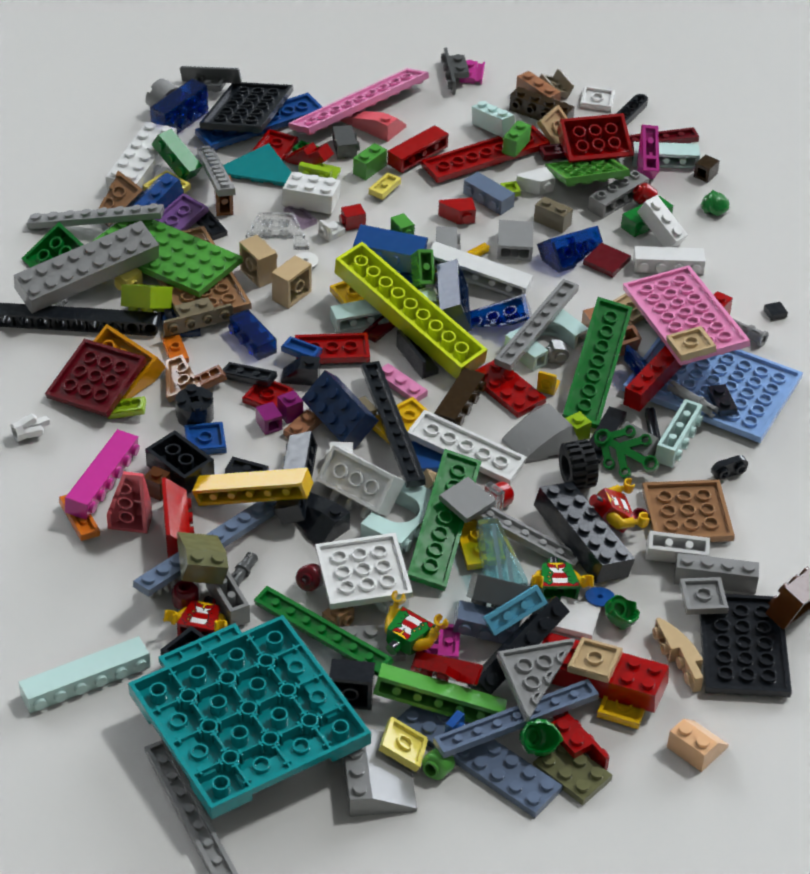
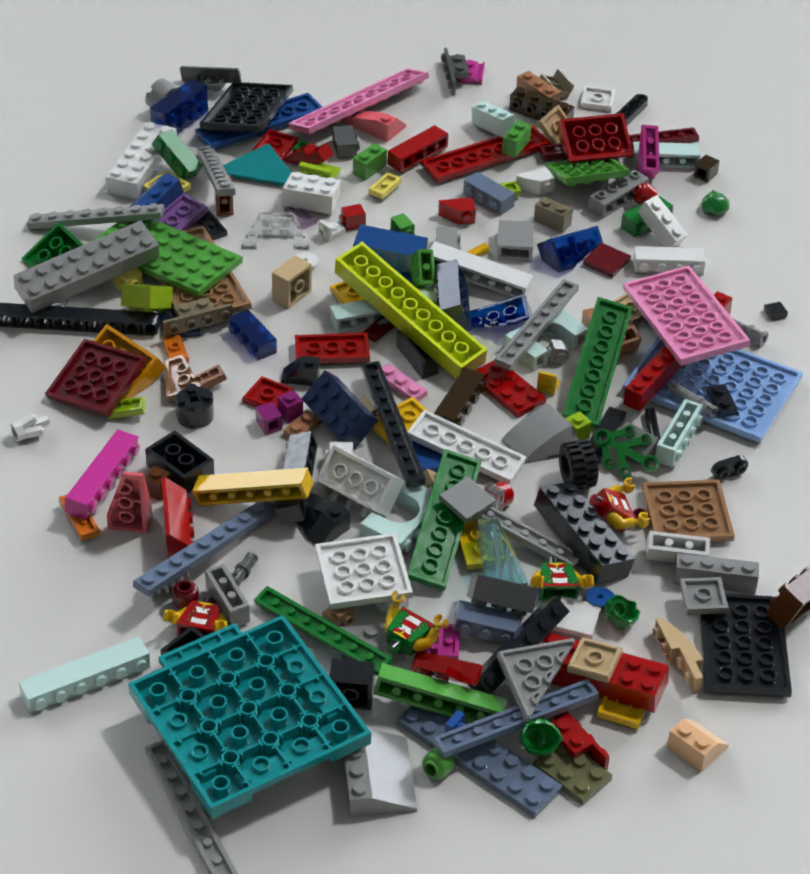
(121, 193): medium nougat wing -> none
(201, 558): olive slope -> none
(207, 437): blue tile -> none
(239, 465): black plate -> none
(249, 374): black tile -> none
(258, 260): tan brick -> none
(300, 348): blue tile -> none
(309, 577): dark red head -> none
(403, 744): light yellow plate -> none
(515, 610): medium azure plate -> none
(634, 360): clear blue slope -> none
(691, 343): tan plate -> none

